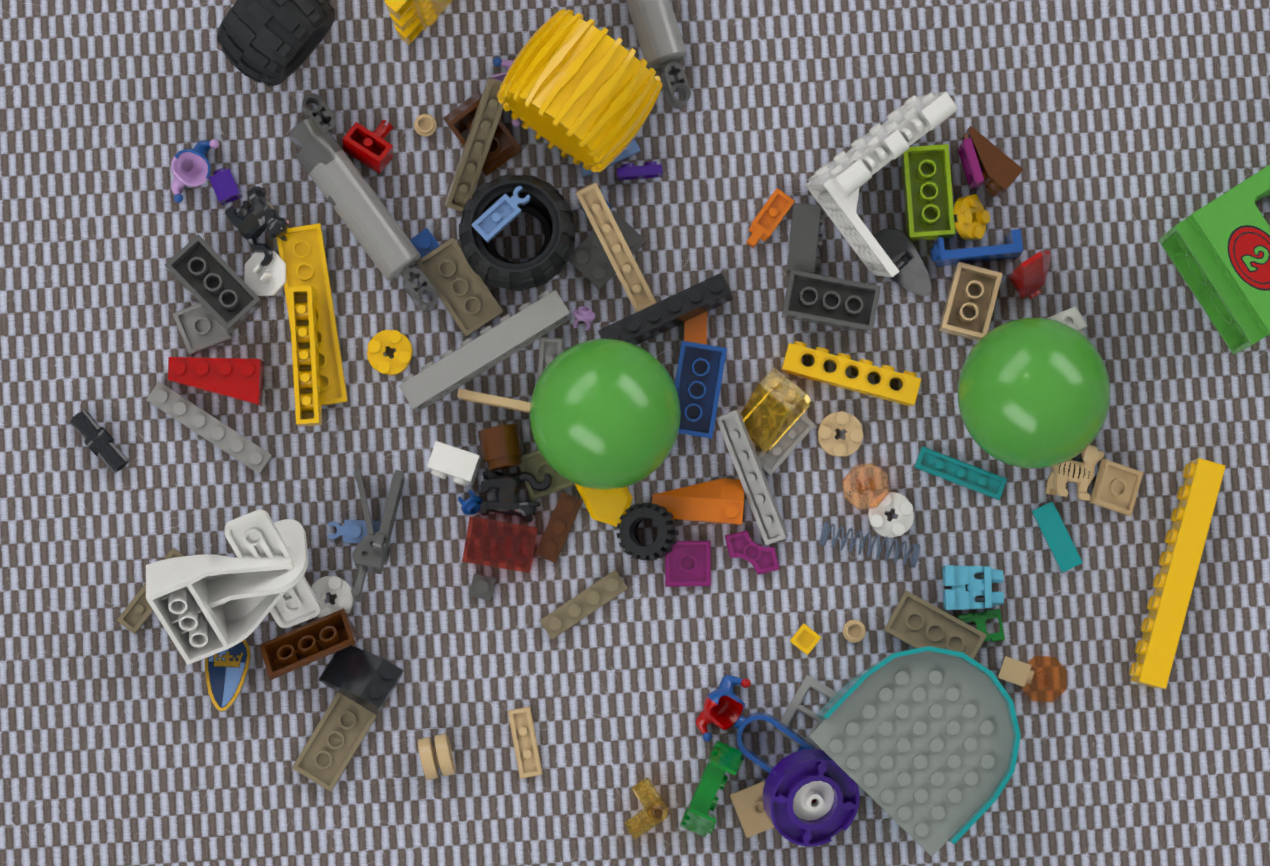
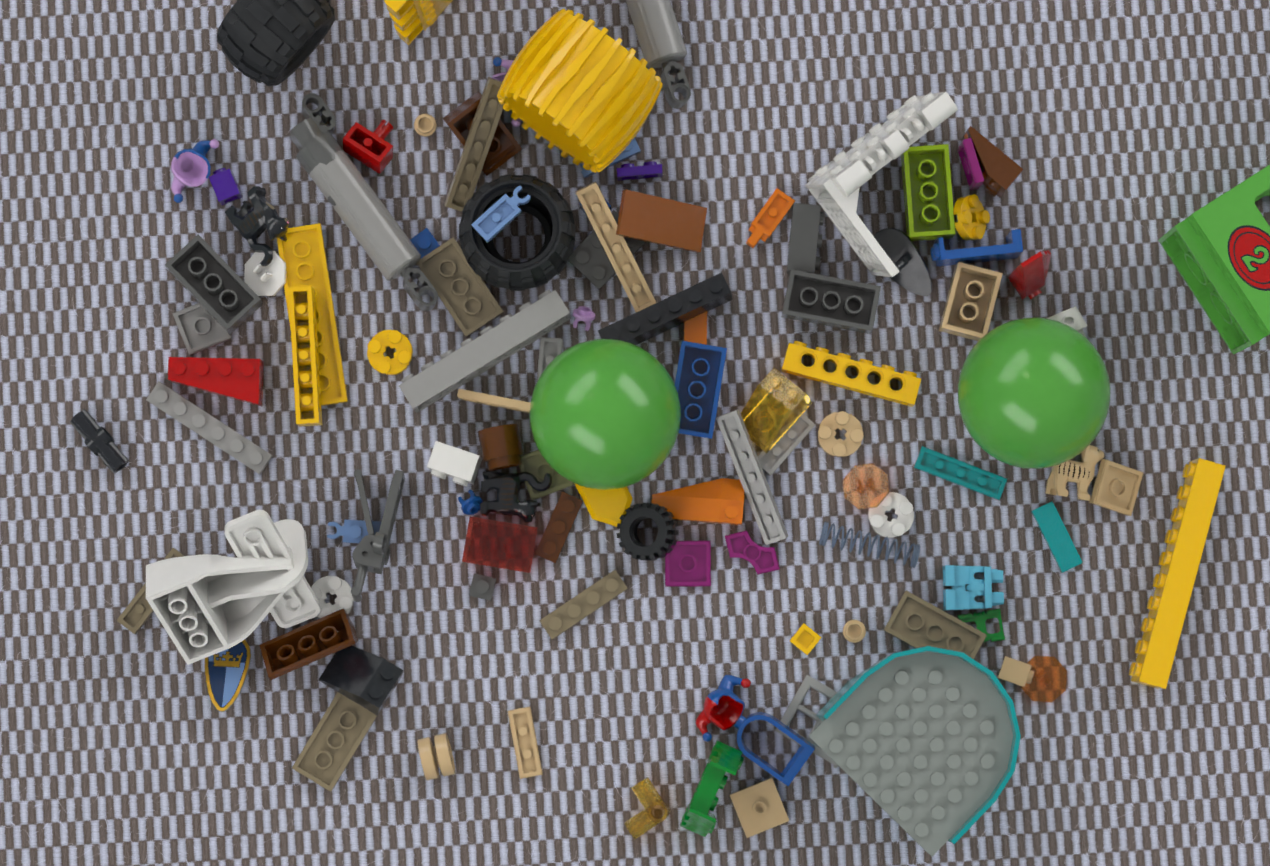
(661, 221): none -> dark orange tile
(810, 798): dark purple piece -> none

